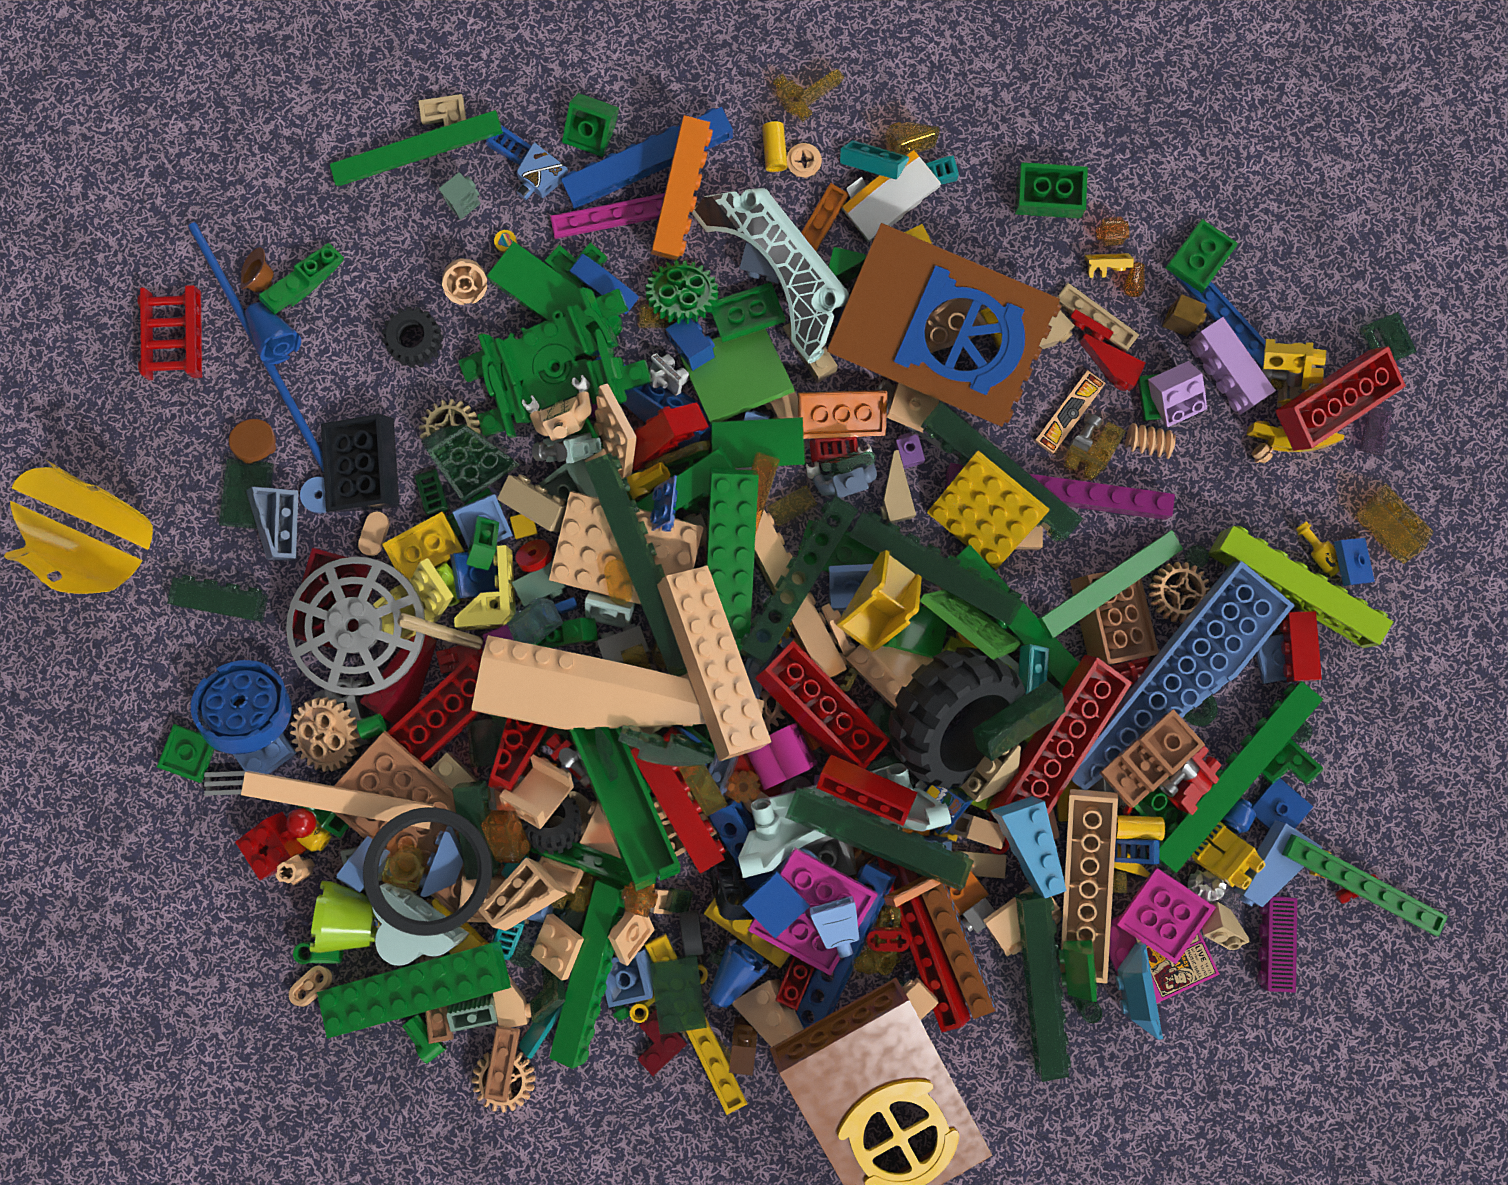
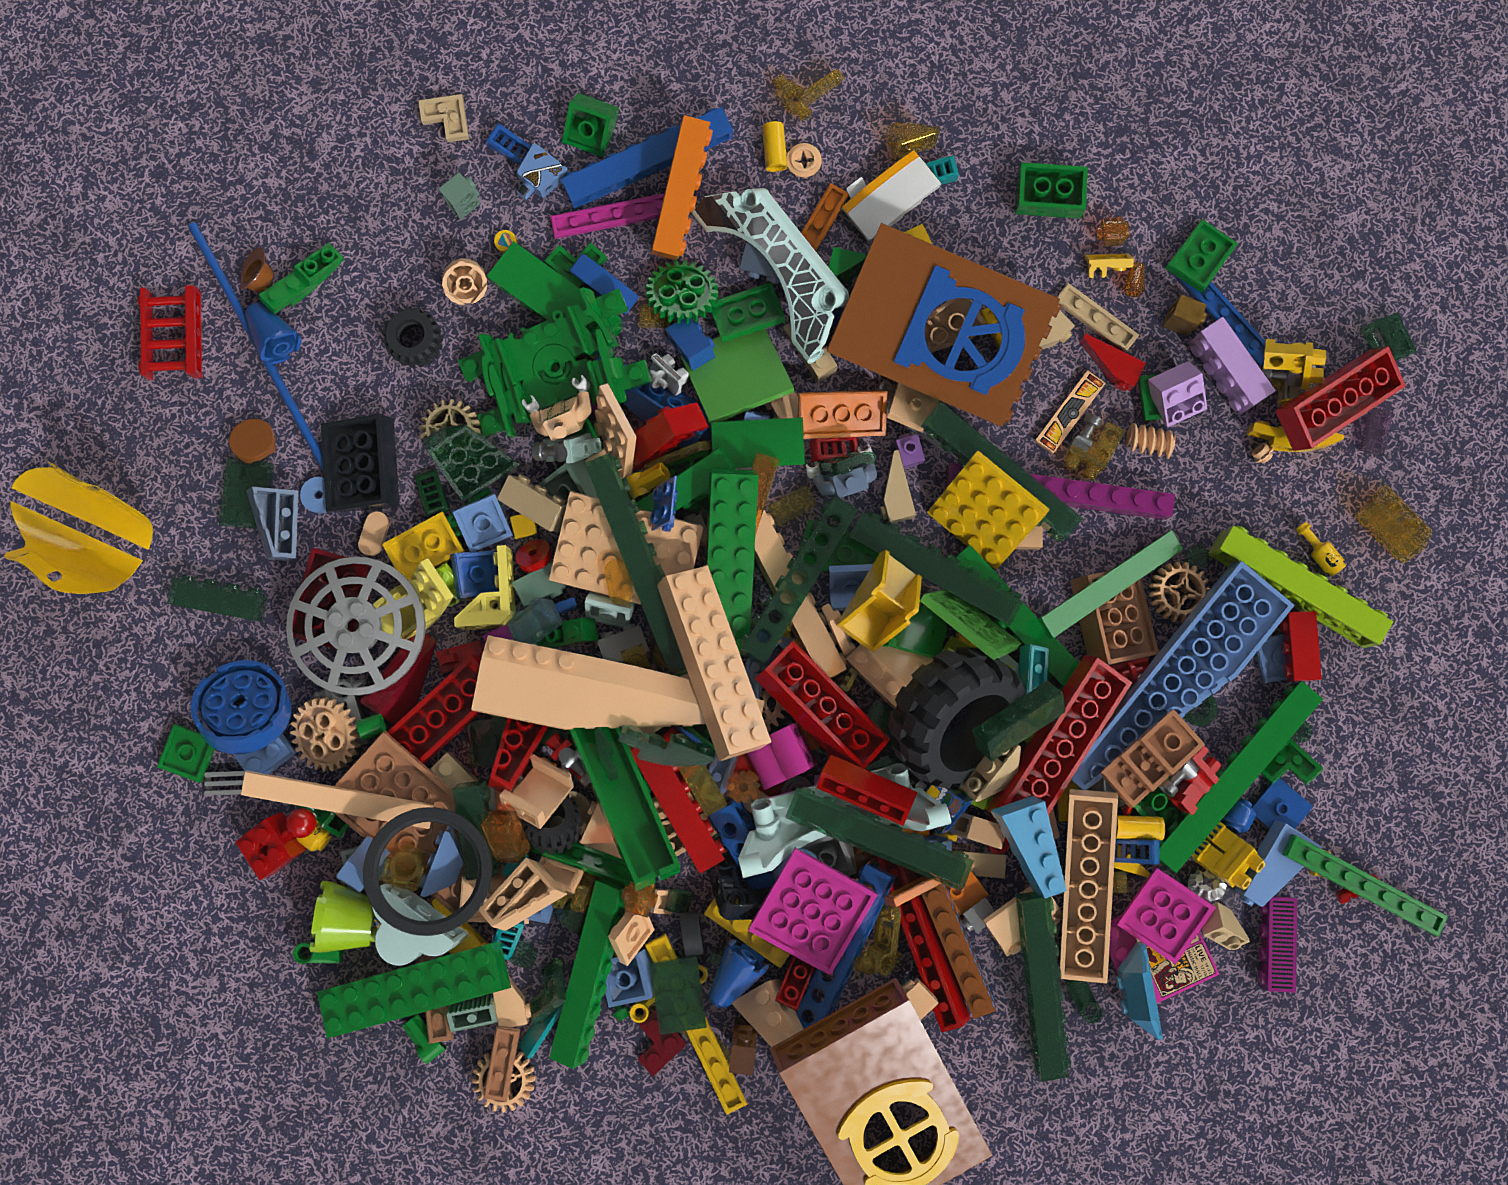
(294, 870): light nougat piece -> none
(310, 984): light nougat plate -> none
(416, 148): green tile -> none
(440, 631): tan axle -> none
(483, 543): green slope -> none
(557, 946): light nougat plate -> none
(775, 904): blue tile -> none
(837, 924): light blue torso -> none
(873, 159): teal slope -> none
(889, 933): red beam -> none
(1079, 968): green slope -> none
(1098, 330): red plate -> none
(1354, 561): blue plate -> none

